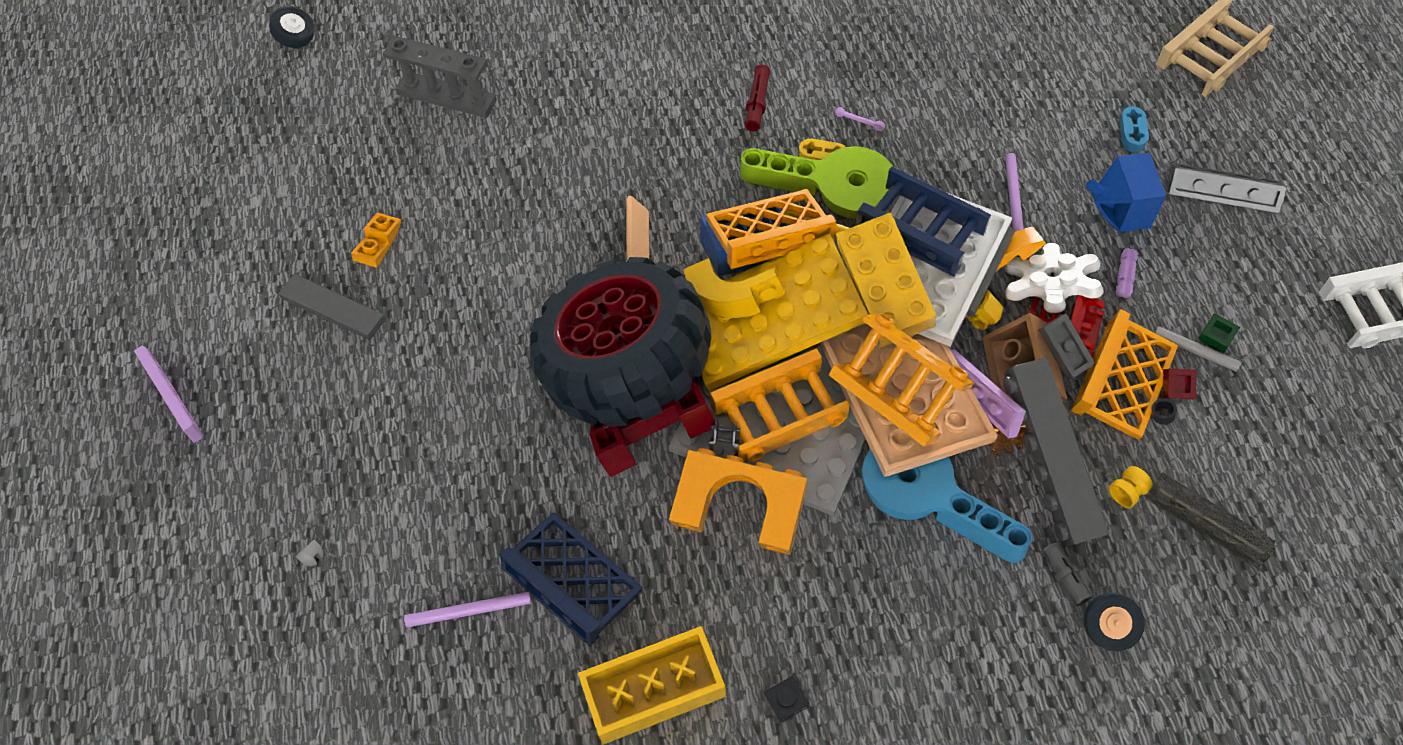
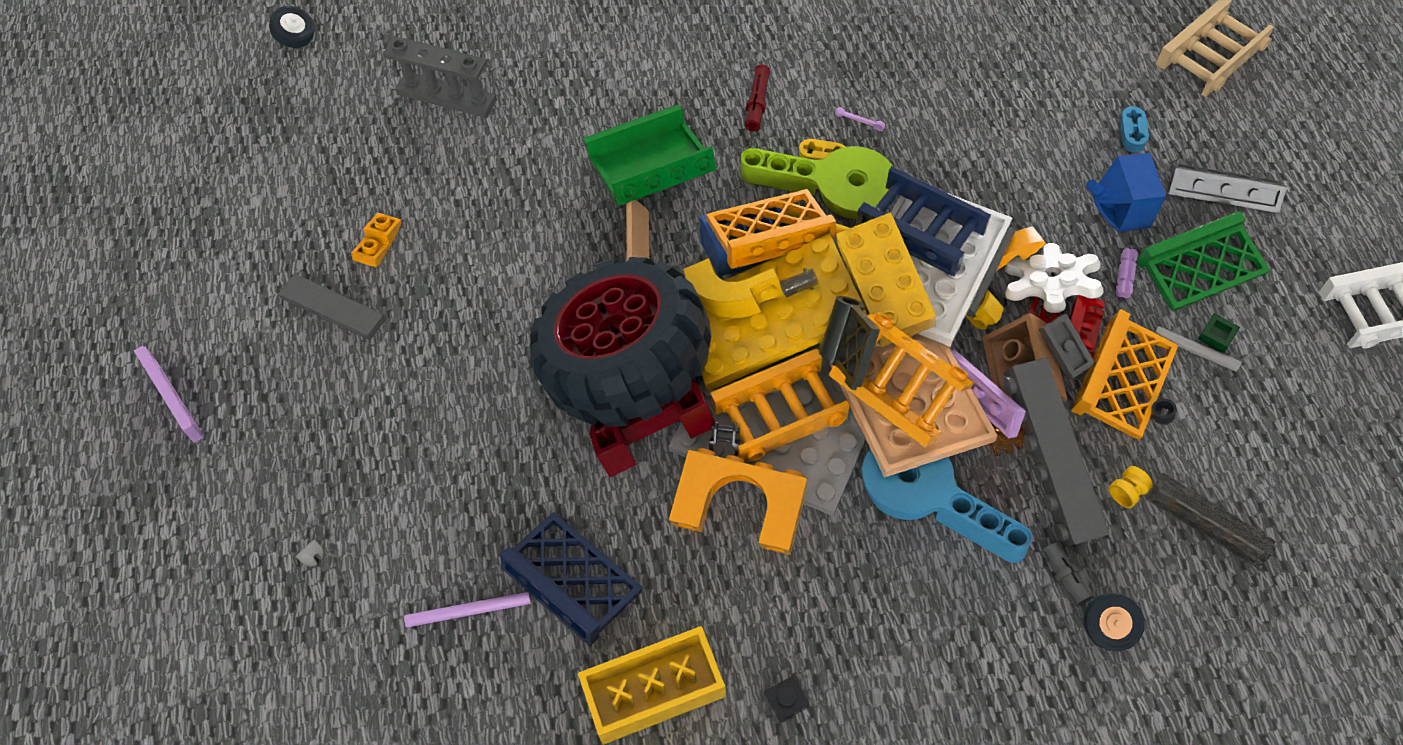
(648, 155): none -> green panel
(799, 282): none -> clear smoke pin
(847, 342): none -> pearl dark grey piece
(1014, 193): lavender bar -> none
(1179, 383): dark red plate -> none
(1196, 239): none -> green fence

